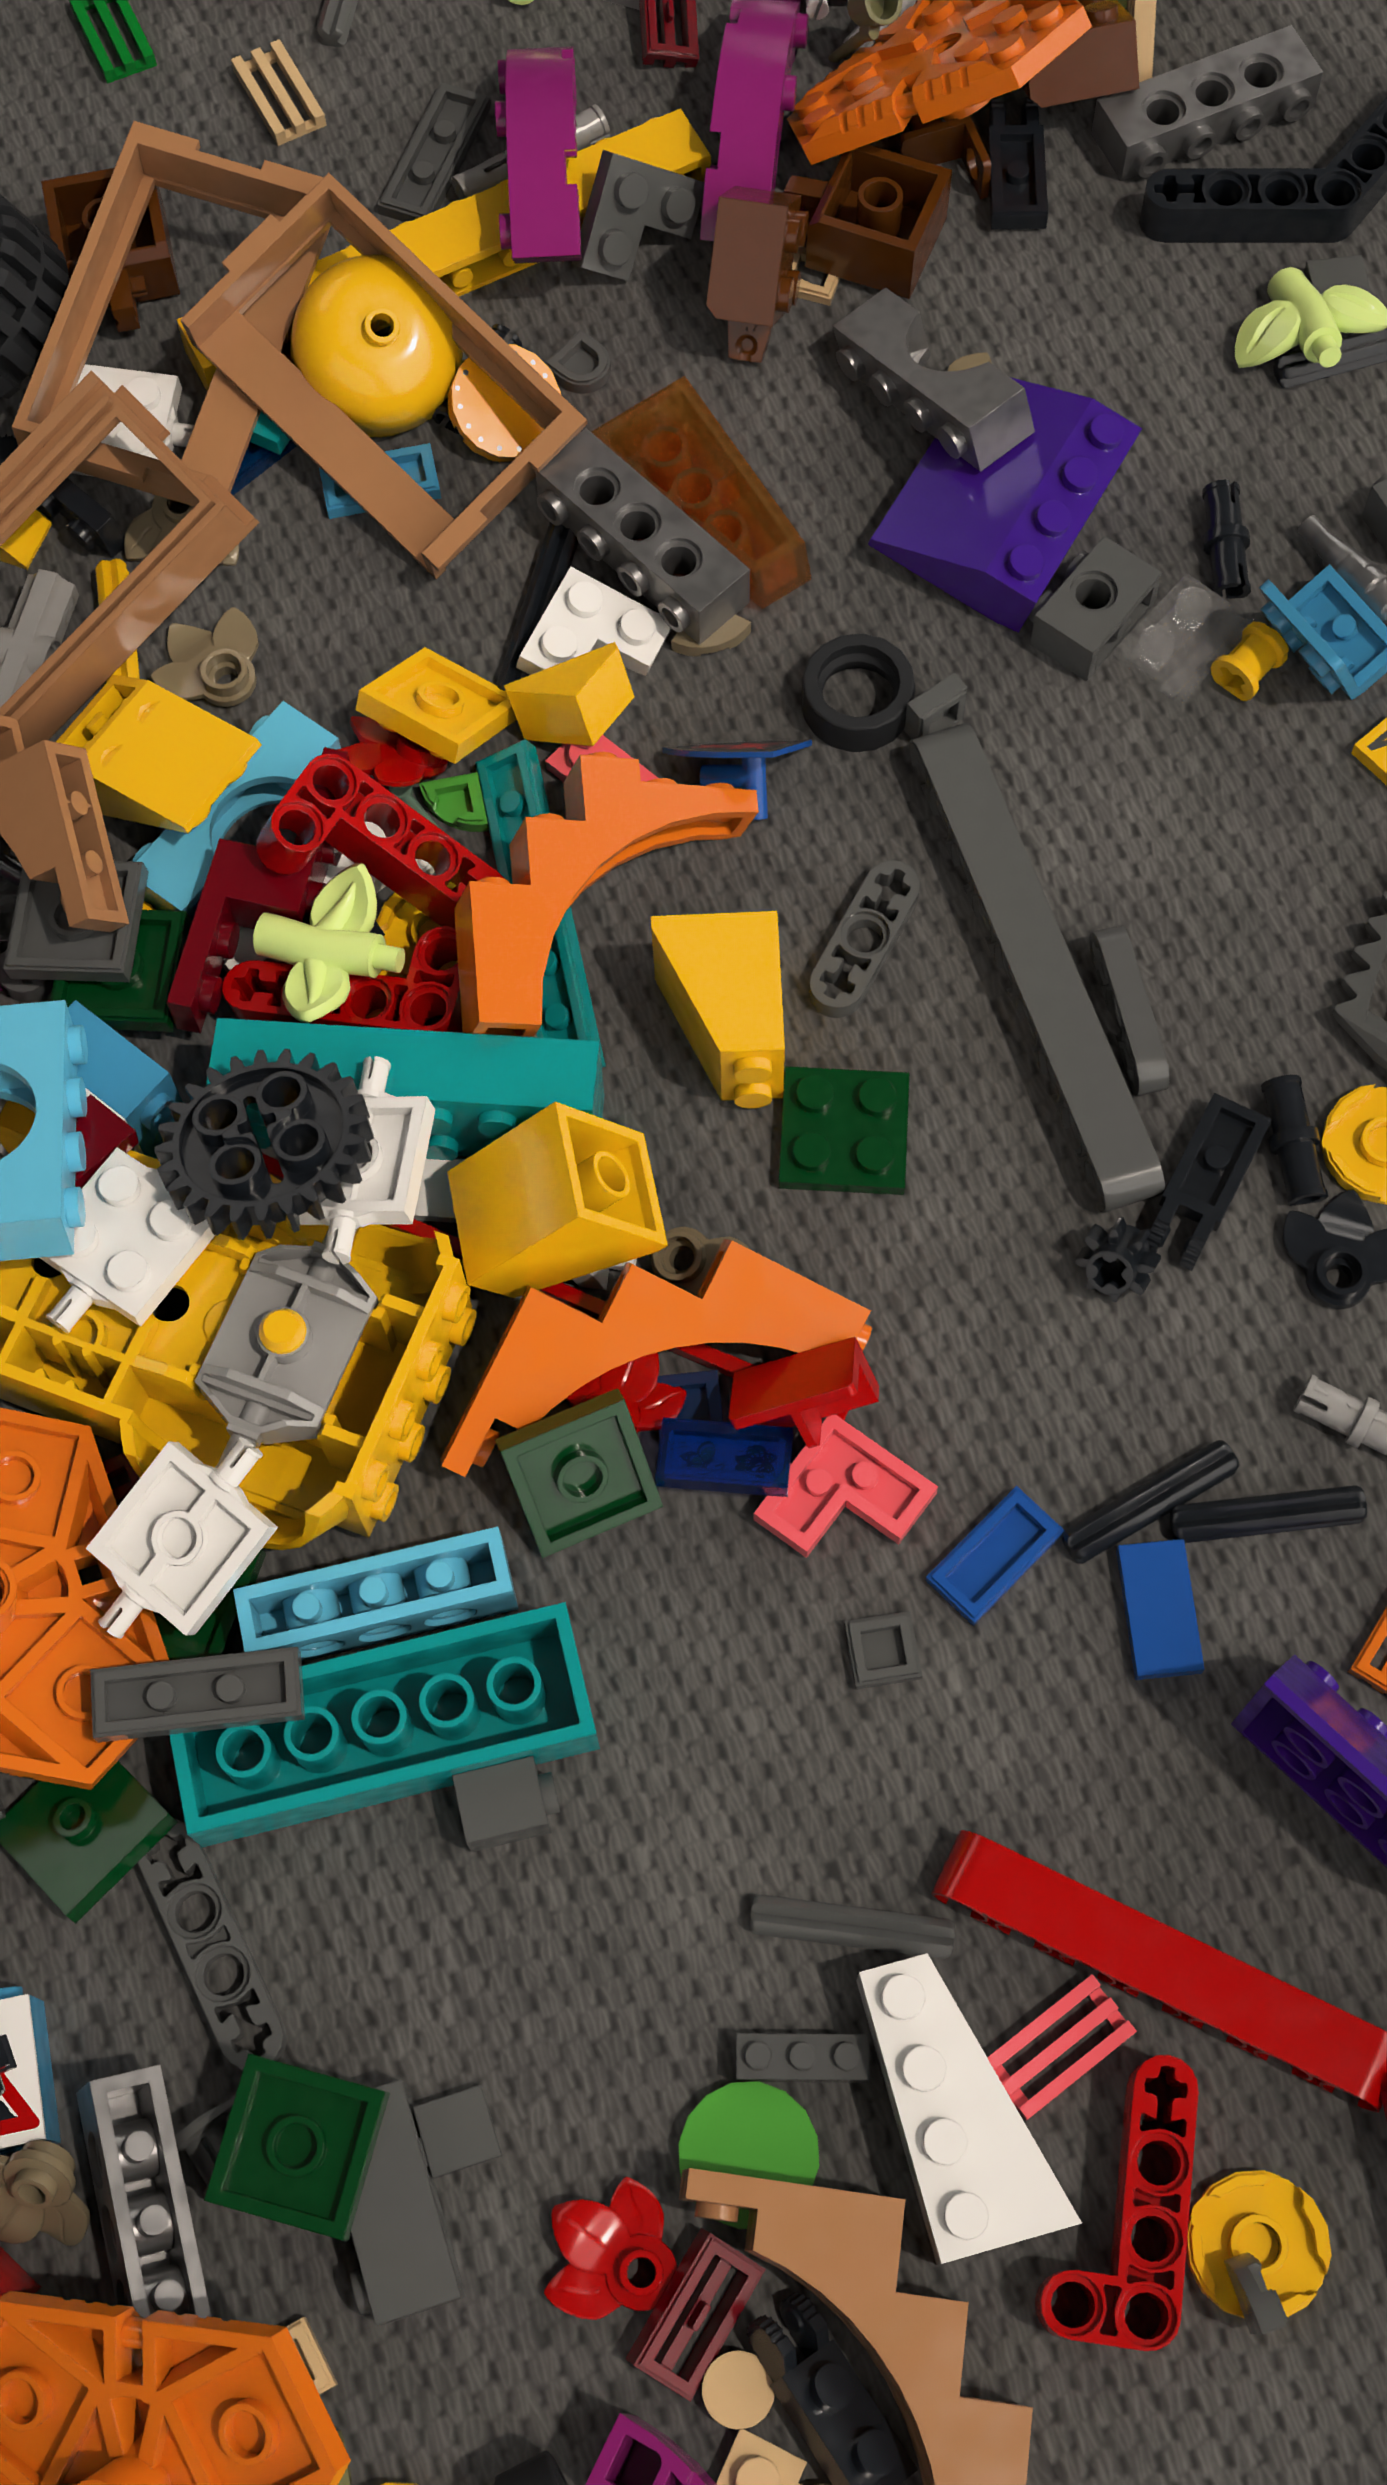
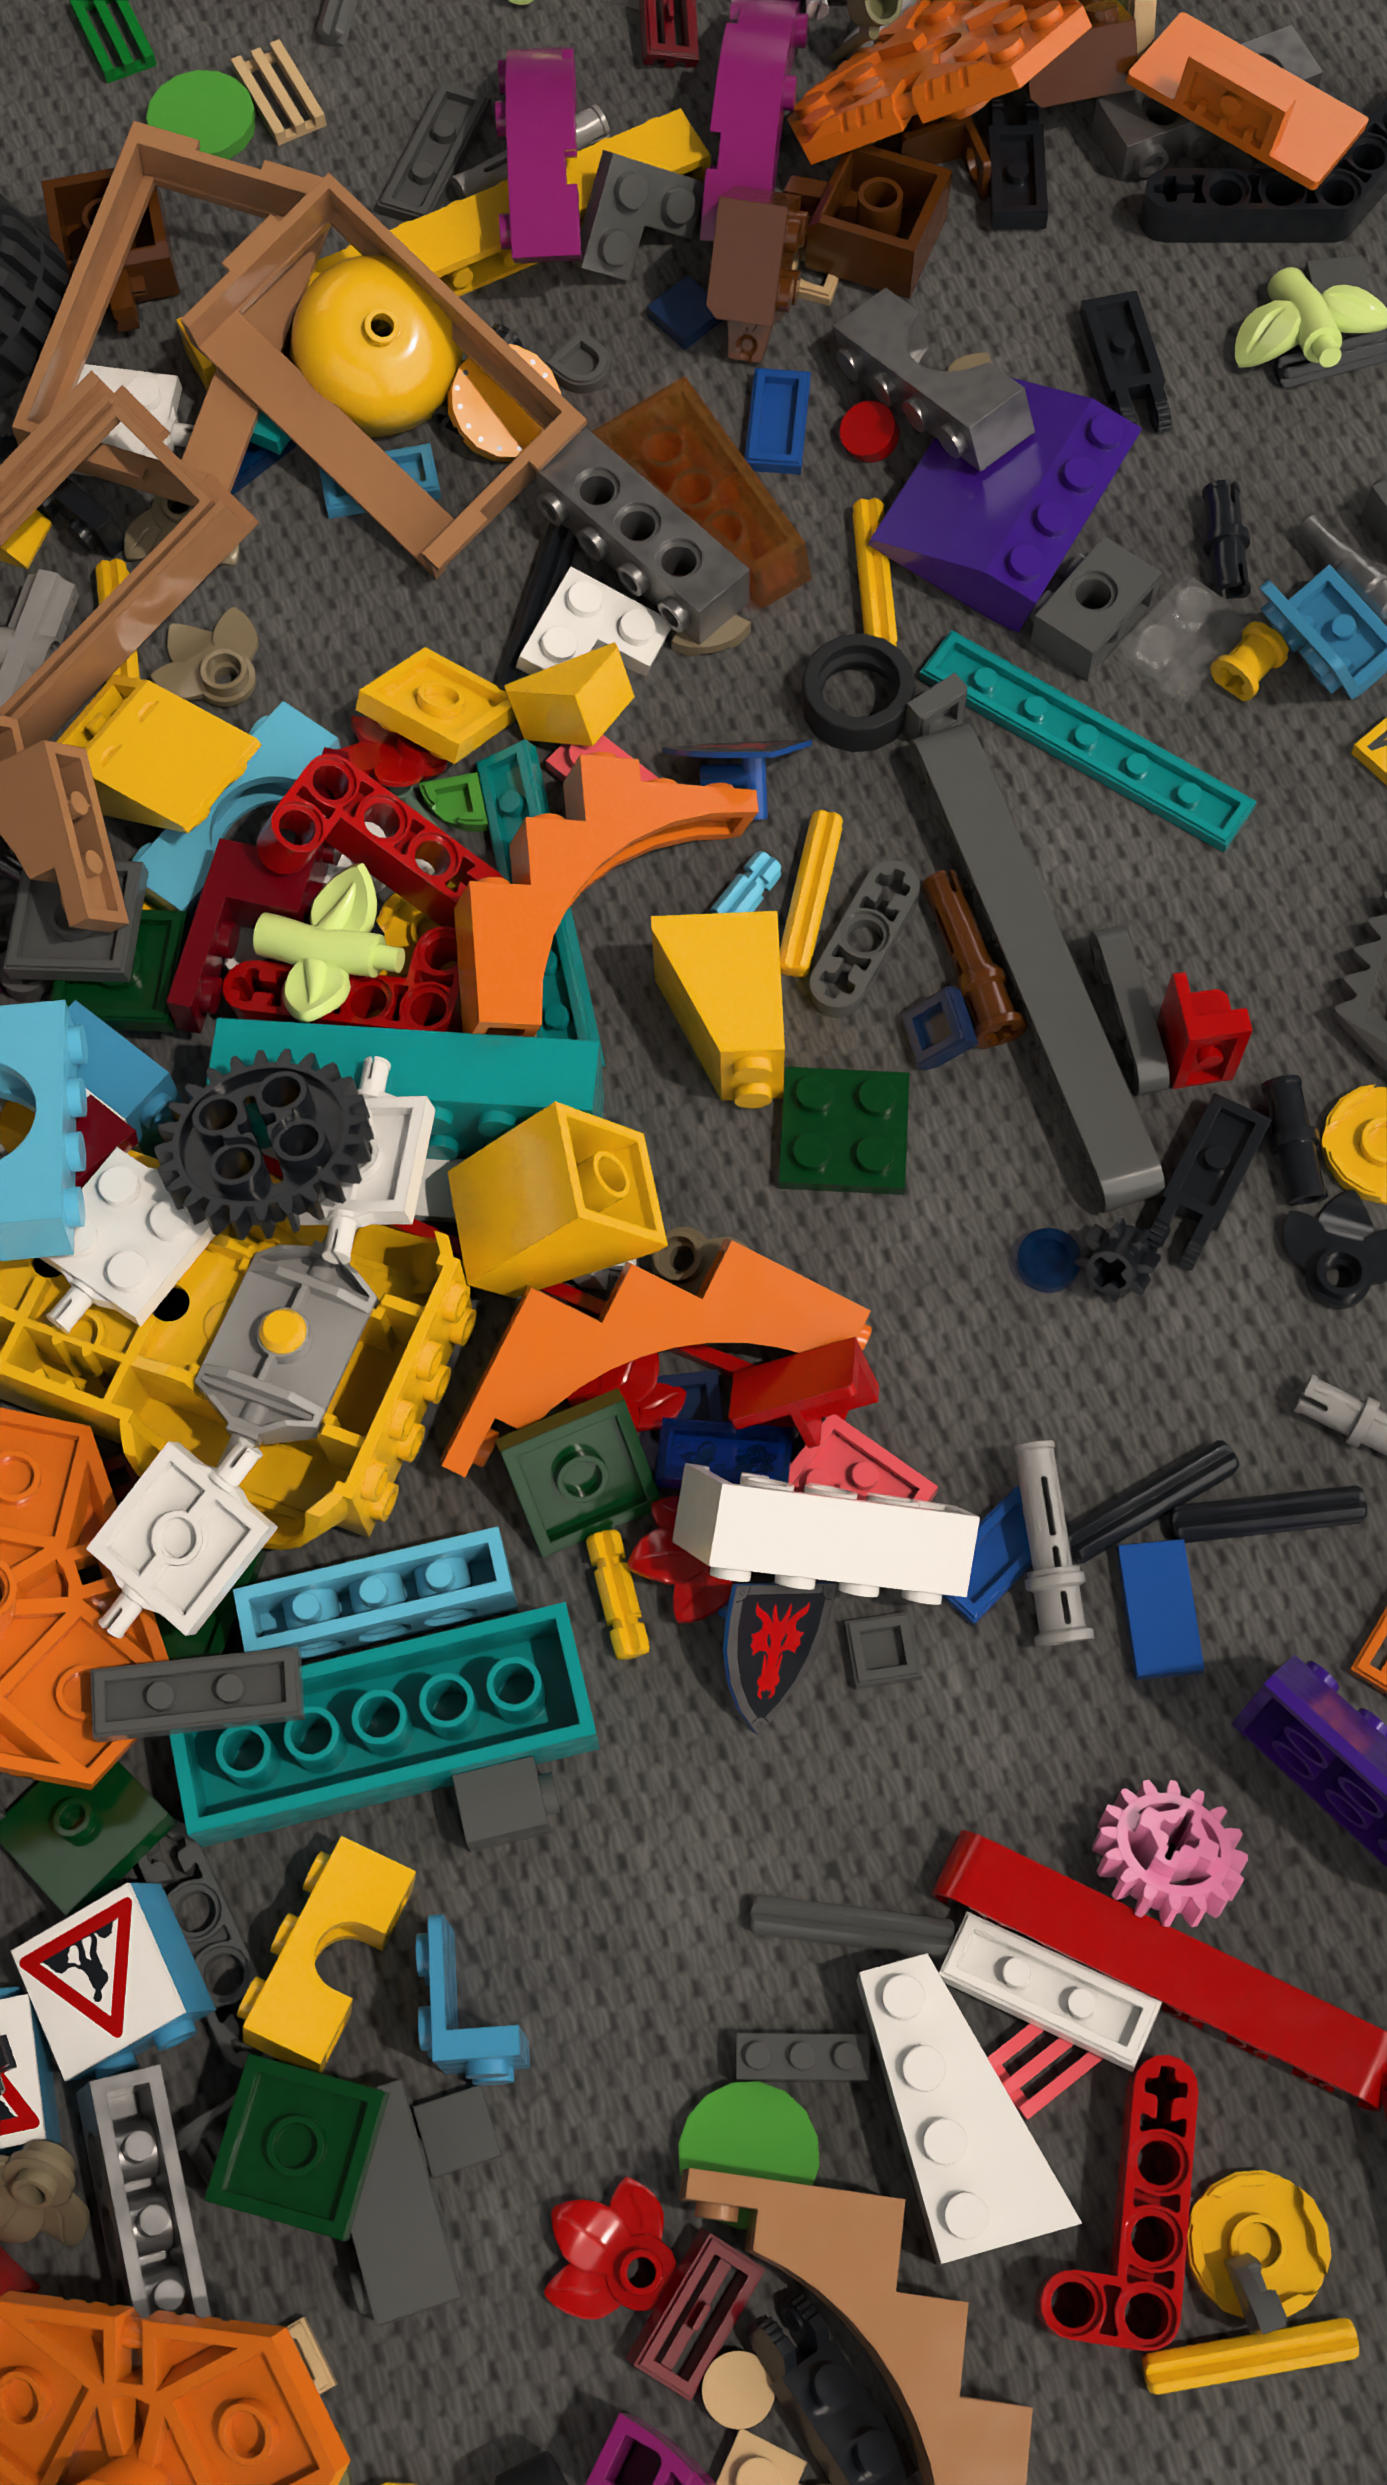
(114, 1982): none -> piece
(205, 108): none -> bright green tile
(351, 1897): none -> yellow arch
(482, 2053): none -> dark azure bracket
(617, 1594): none -> yellow axle
(661, 1560): none -> red plate
(683, 312): none -> dark blue tile
(746, 889): none -> medium azure axle
(771, 1643): none -> shield
(778, 420): none -> blue tile
(810, 893): none -> yellow axle
(825, 1536): none -> white wedge
(869, 431): none -> red tile
(873, 572): none -> yellow axle
(939, 1028): none -> dark blue tile
(979, 979): none -> reddish brown pin
(1048, 1260): none -> clear blue tile
(1050, 1991): none -> white tile
(1054, 1577): none -> light grey pin
(1092, 742): none -> teal tile
(1126, 356): none -> black hinge
(1201, 1034): none -> red panel
(1201, 1869): none -> bright pink gear
(1247, 100): none -> orange bracket
(1250, 2356): none -> yellow axle

